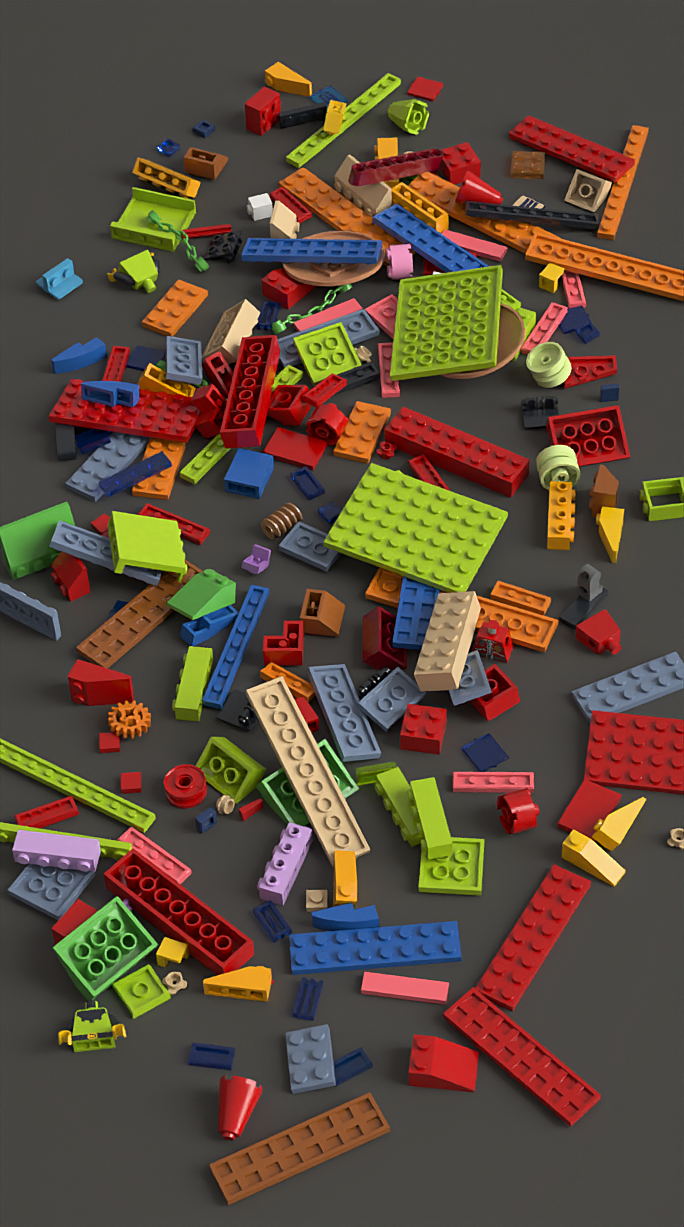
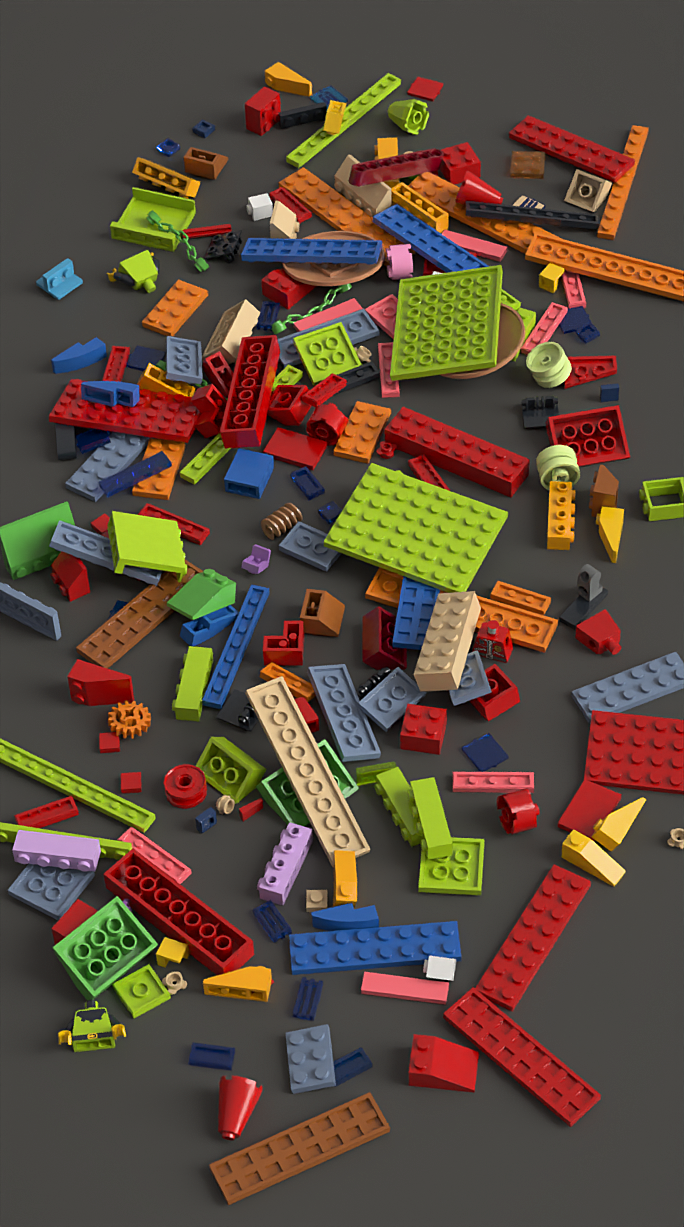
(440, 968): none -> white brick

